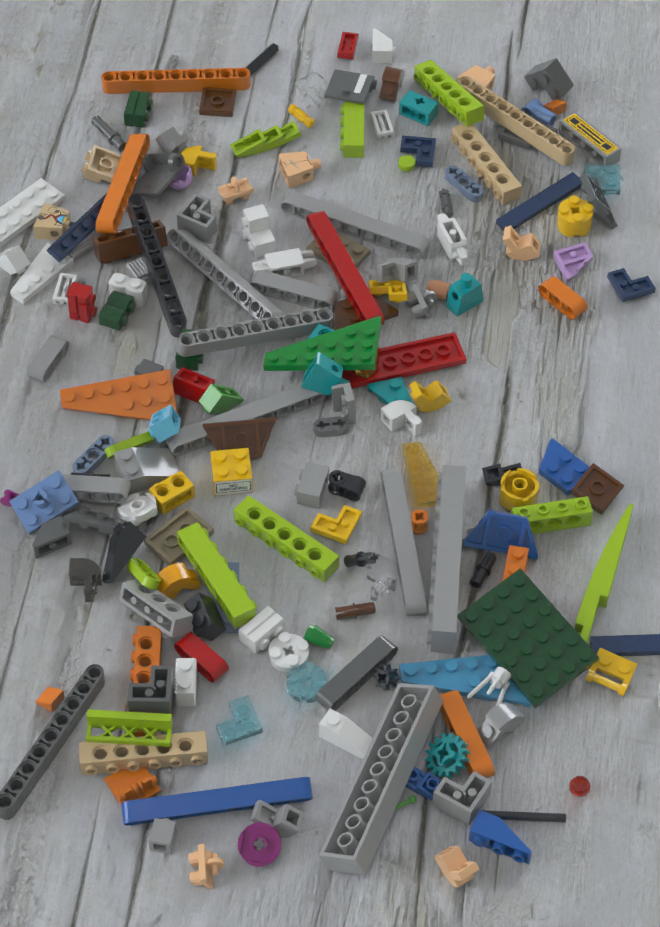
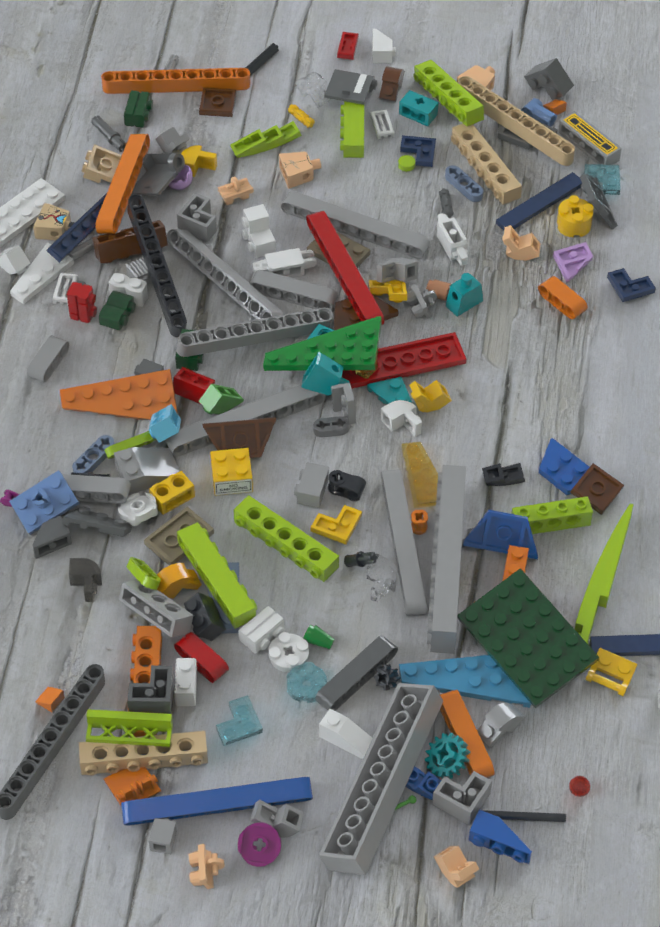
(121, 548): black slope -> none
(355, 610): reddish brown axle -> none
(483, 570): black axle -> none
(499, 679): white plant -> none
(518, 489): yellow brick -> none

